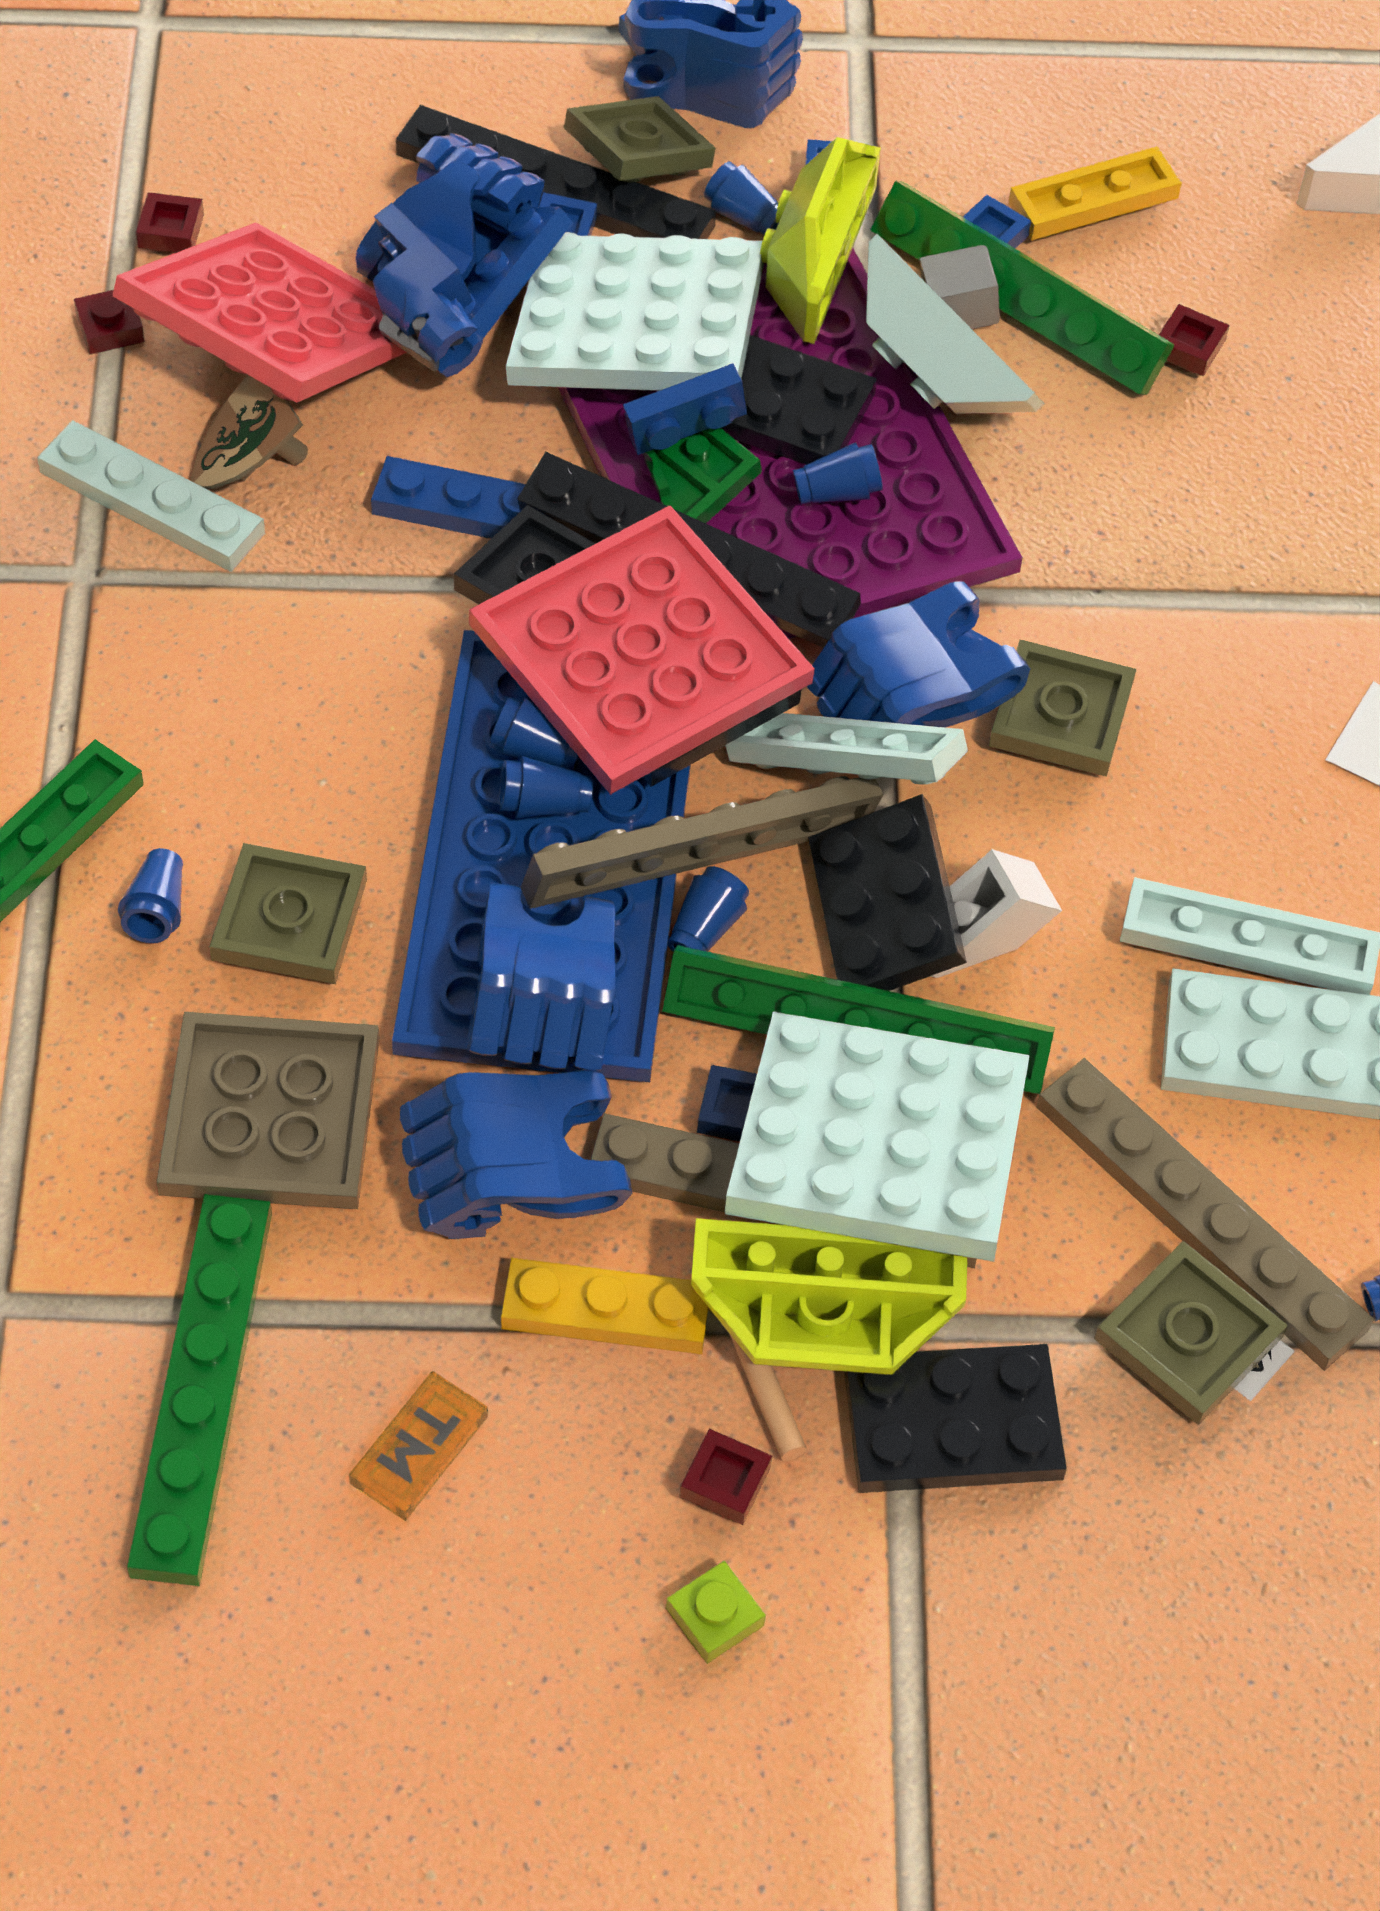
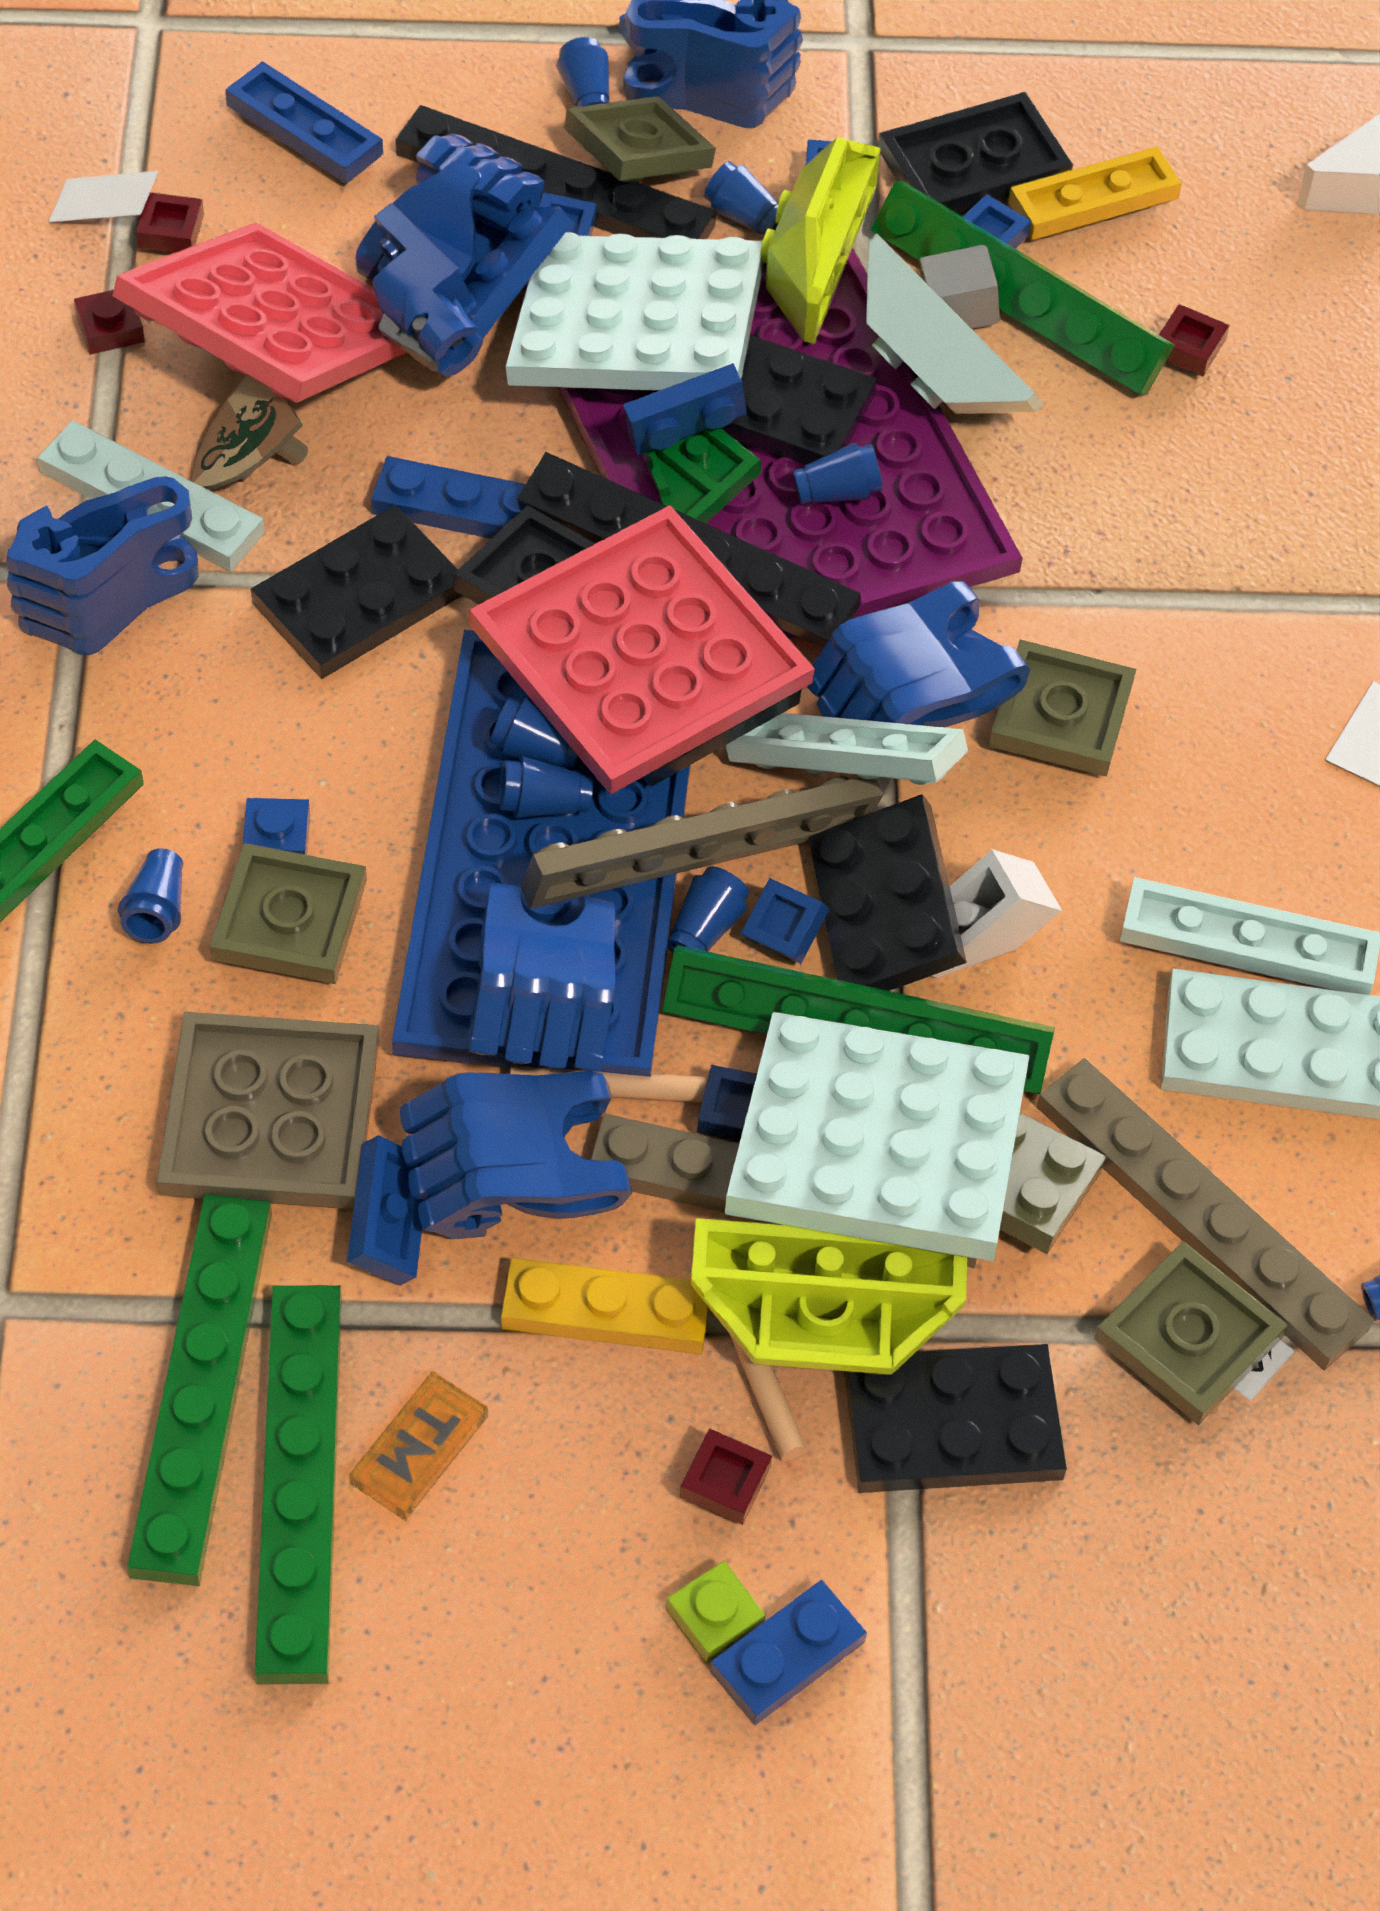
(99, 563): none -> blue piece
(103, 196): none -> white sticker
(277, 824): none -> blue plate
(299, 1486): none -> green plate
(304, 122): none -> blue plate
(357, 591): none -> black plate
(385, 1215): none -> blue plate
(584, 71): none -> blue cone
(638, 1087): none -> light nougat bar
(785, 921): none -> blue plate
(788, 1652): none -> blue plate
(975, 152): none -> black plate
(1046, 1183): none -> plate

